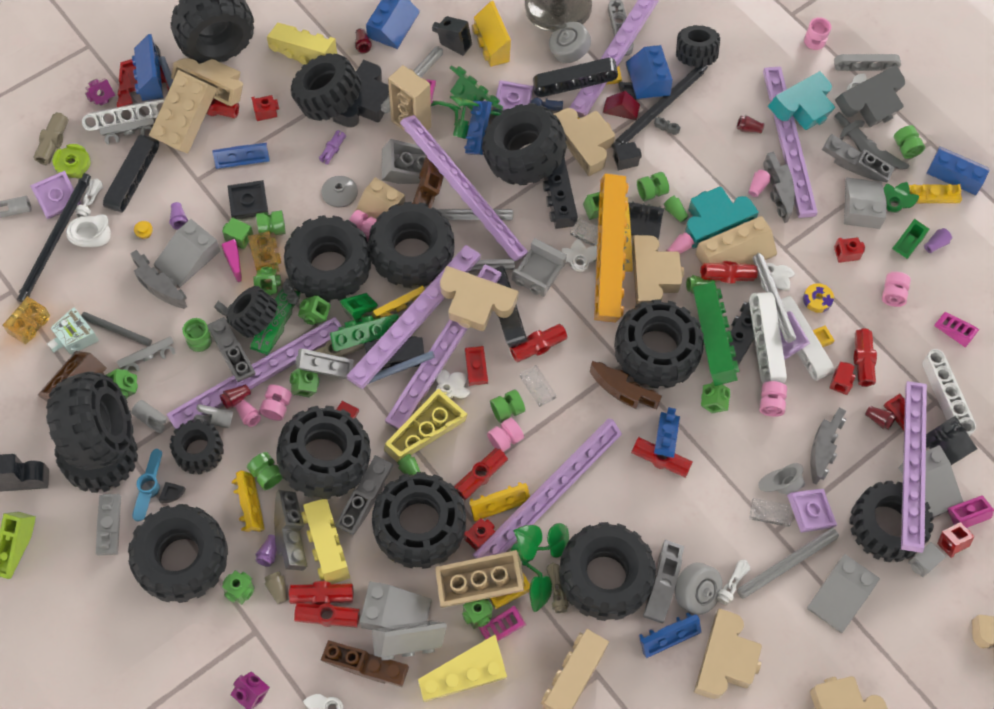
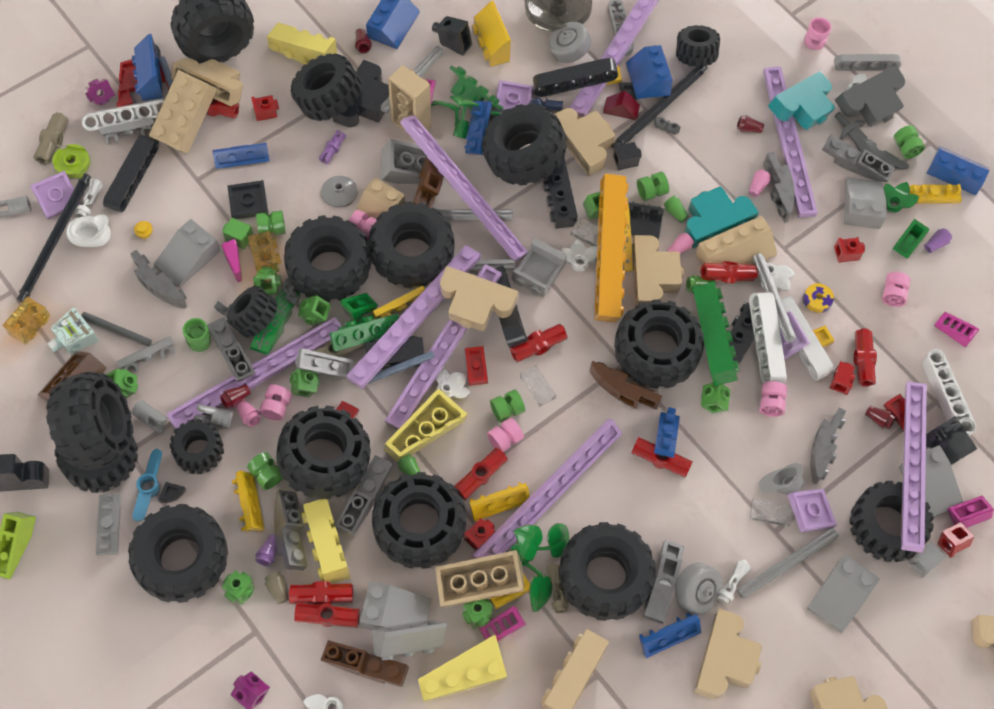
(177, 216): medium lavender cone -> none

